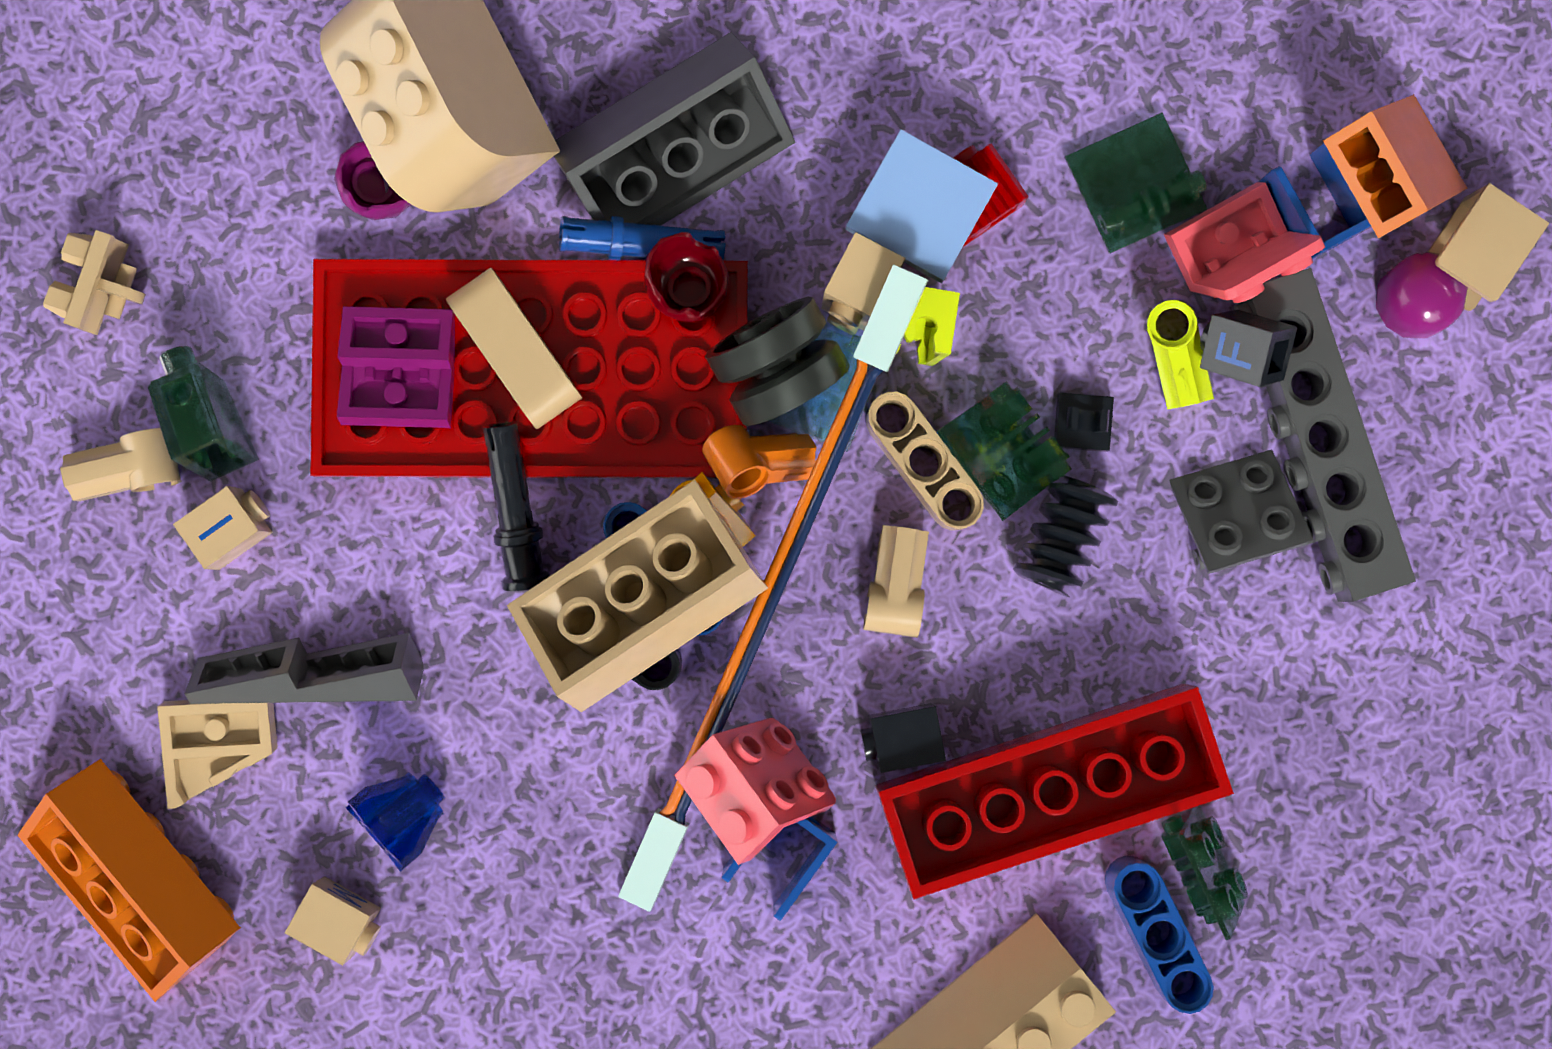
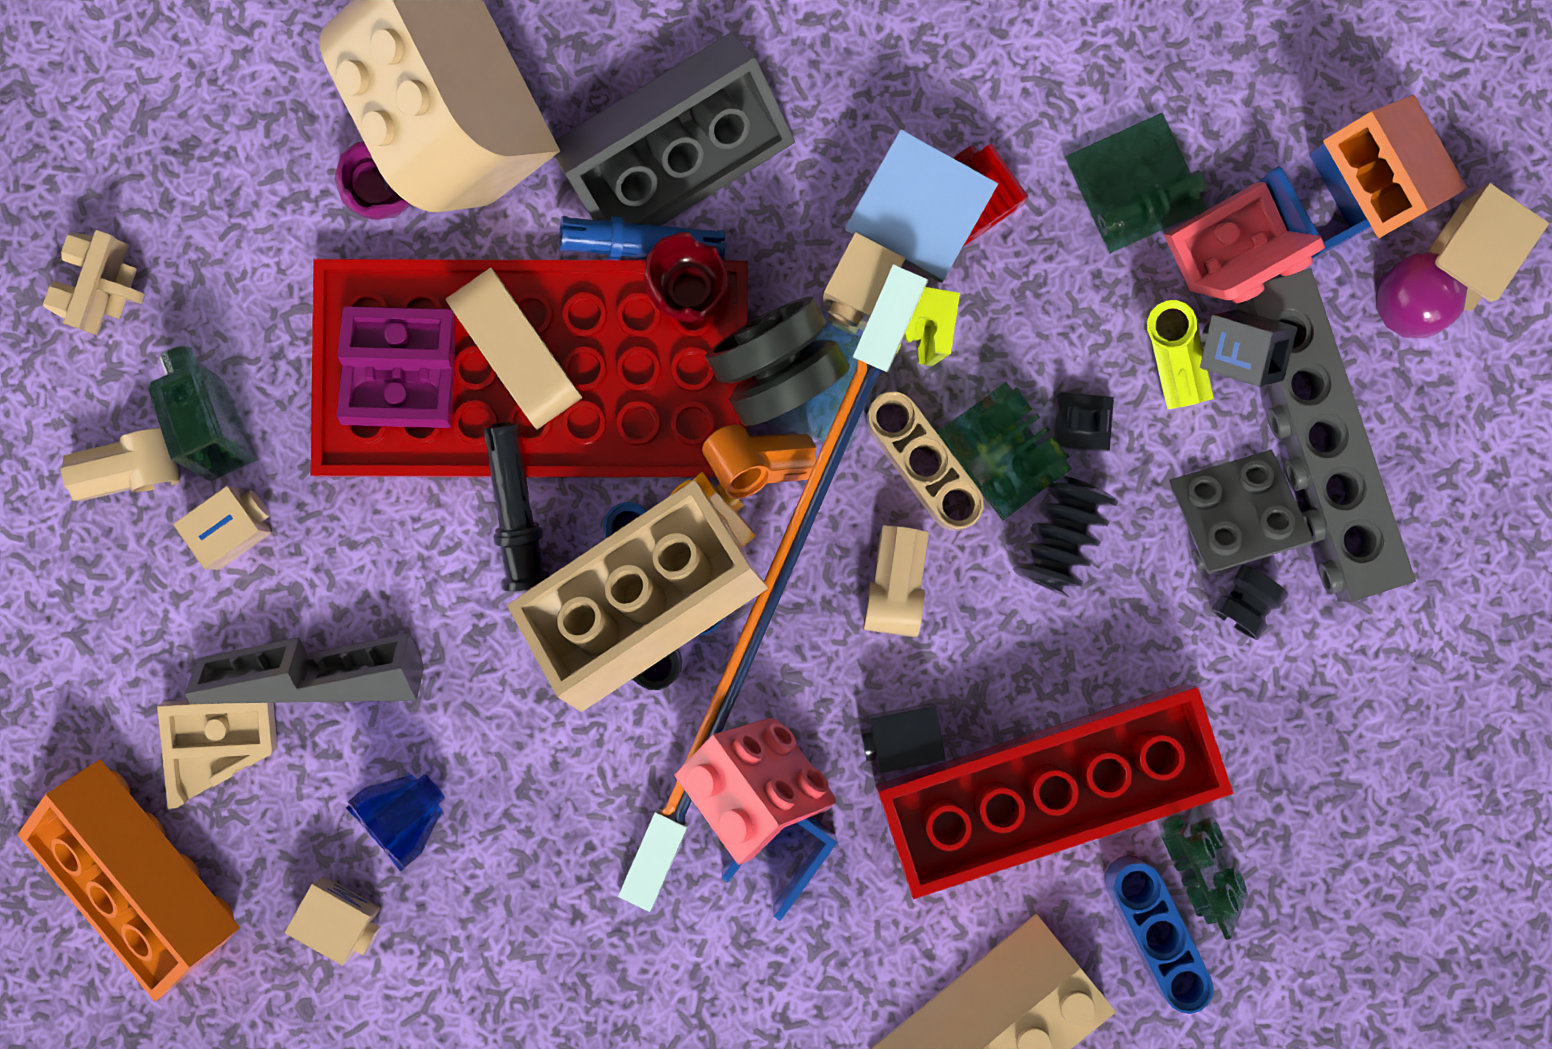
(1250, 601): none -> black wheel

